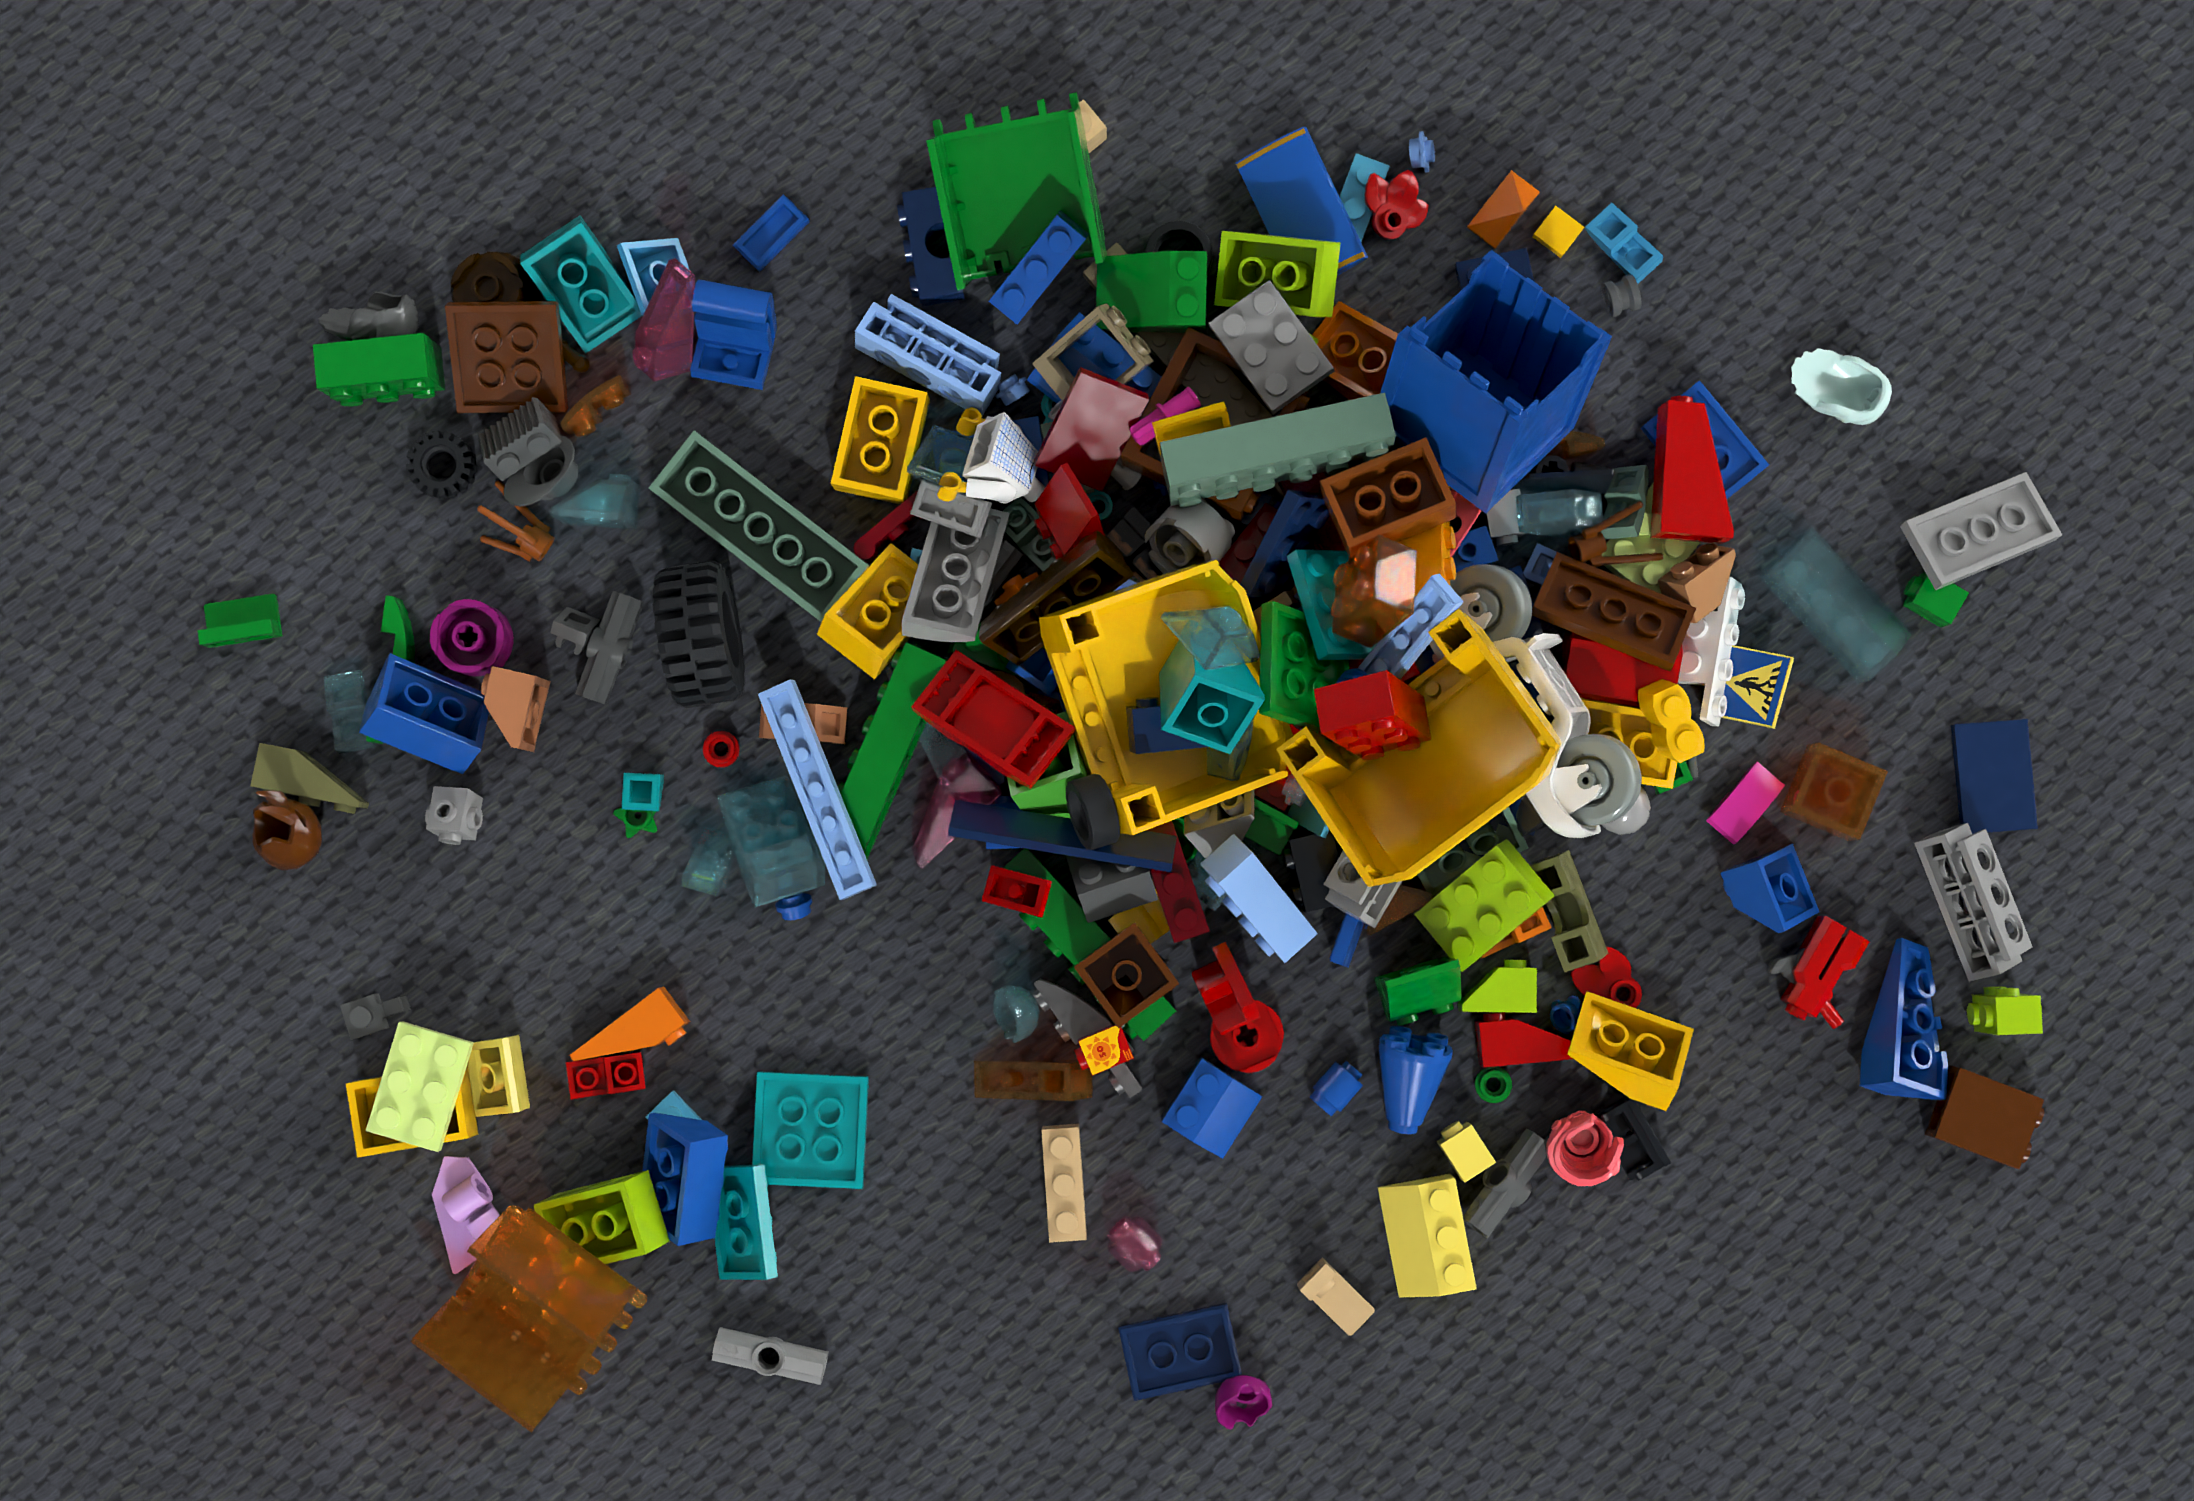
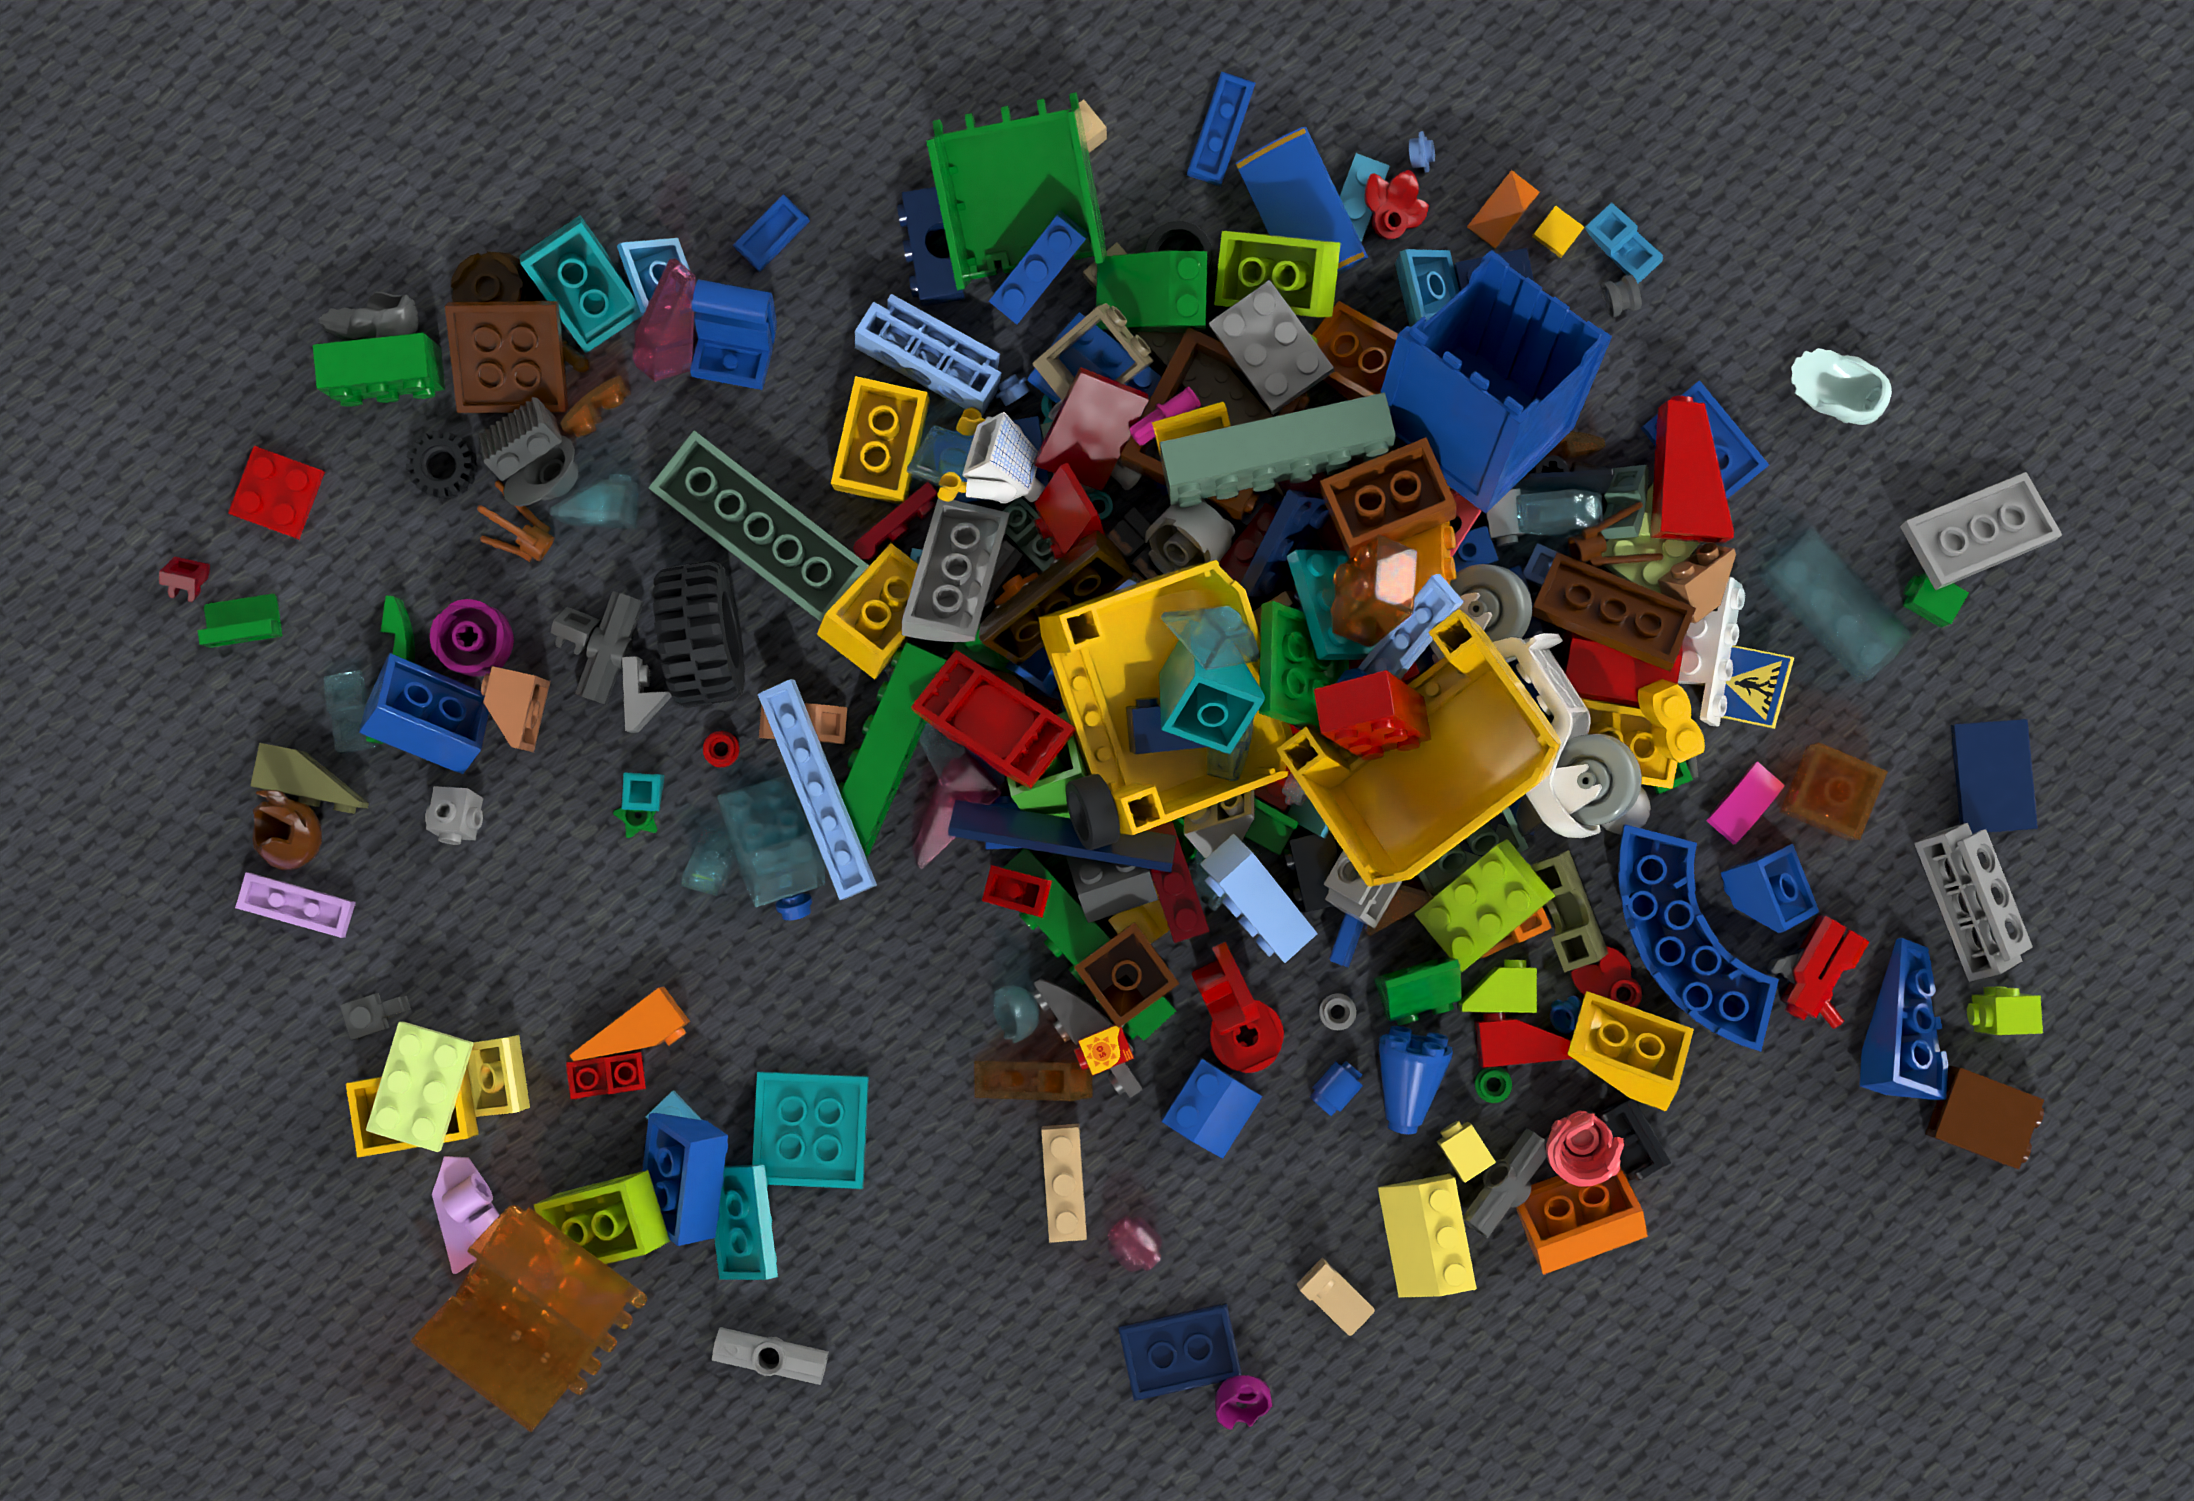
(185, 575): none -> dark red tile
(276, 492): none -> red plate
(295, 905): none -> lavender plate
(639, 706): none -> light grey slope
(961, 514): light grey plate -> none
(1221, 129): none -> blue tile
(1349, 1011): none -> light grey plate
(1425, 281): none -> dark azure slope
(1580, 1222): none -> orange slope
(1679, 944): none -> blue brick

